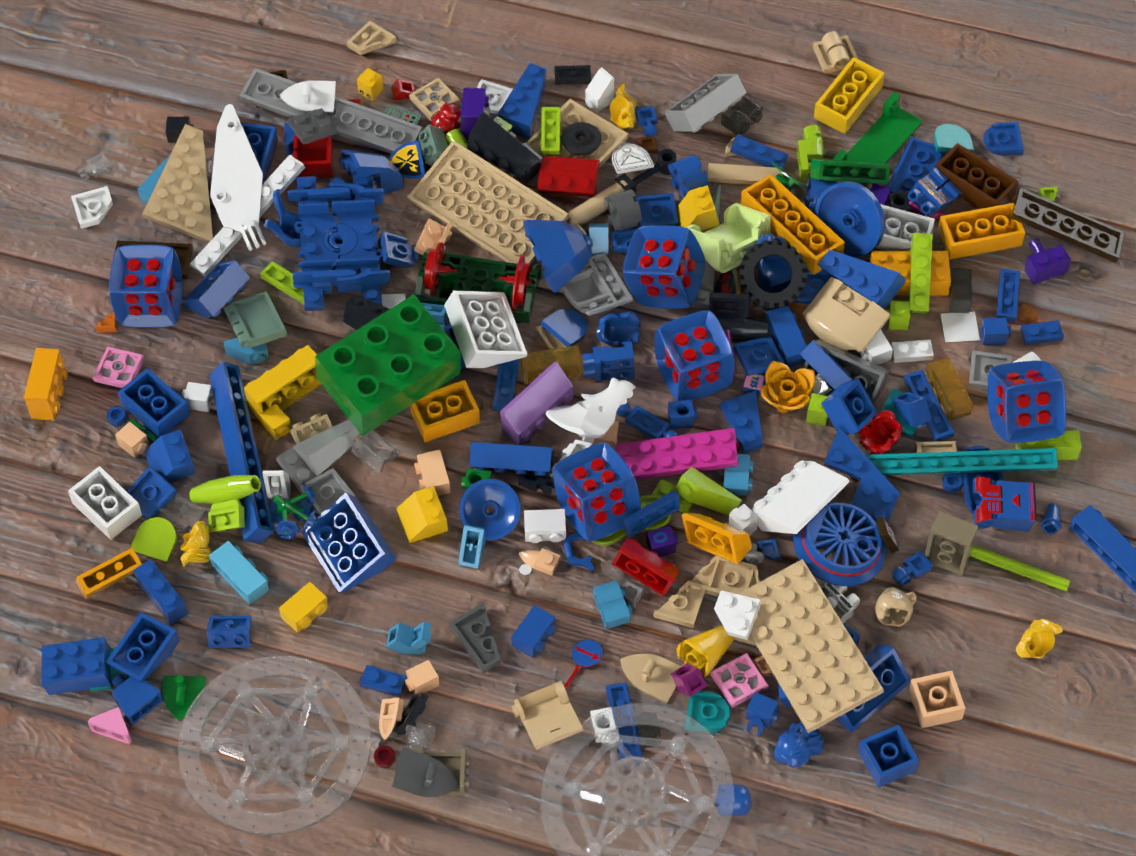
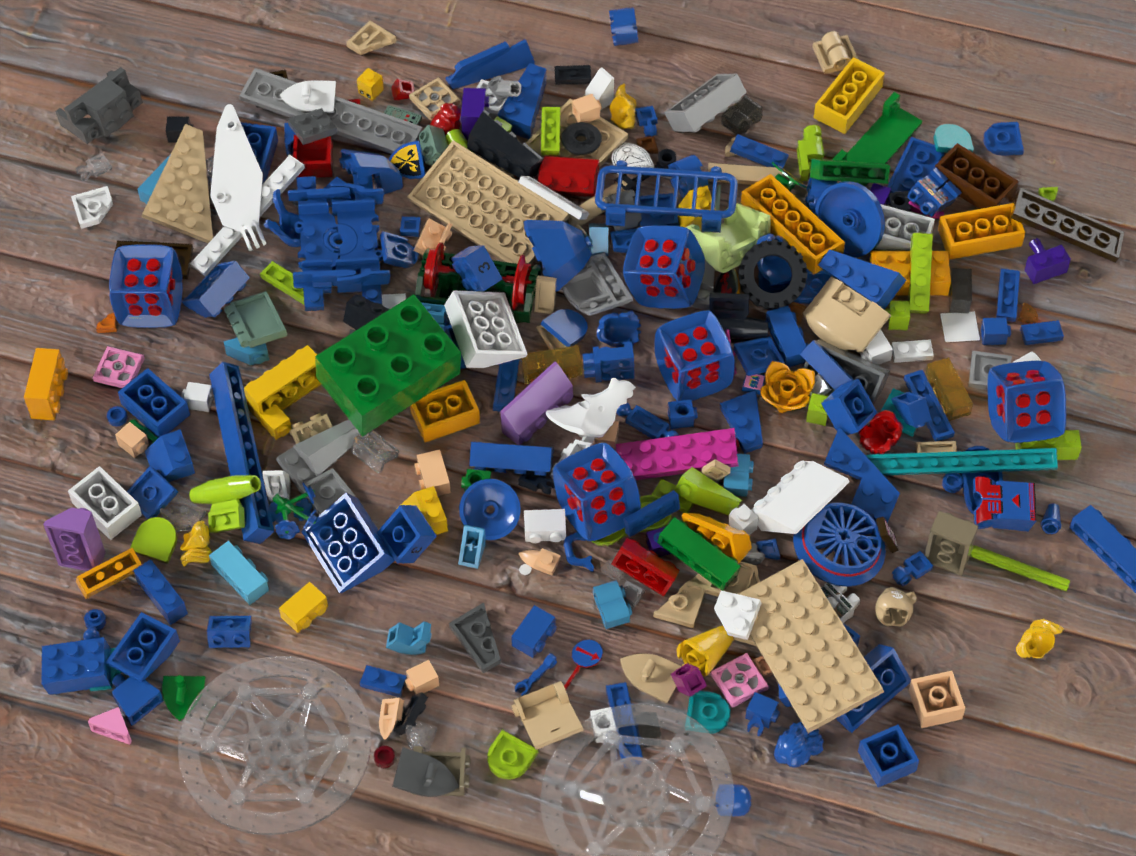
(75, 539): none -> medium lavender slope
(94, 624): none -> blue plate
(108, 104): none -> dark grey piece
(406, 534): none -> blue brick
(410, 226): none -> blue plate
(476, 268): none -> blue brick
(491, 63): none -> blue wedge
(503, 88): none -> light grey piece
(510, 756): none -> lime tile
(545, 294): none -> tan tile
(548, 663): none -> blue piece
(553, 197): none -> white tile
(586, 108): none -> light nougat brick
(623, 26): none -> blue brick
(698, 553): none -> green brick
(710, 218): none -> blue bar
(716, 470): none -> tan tile

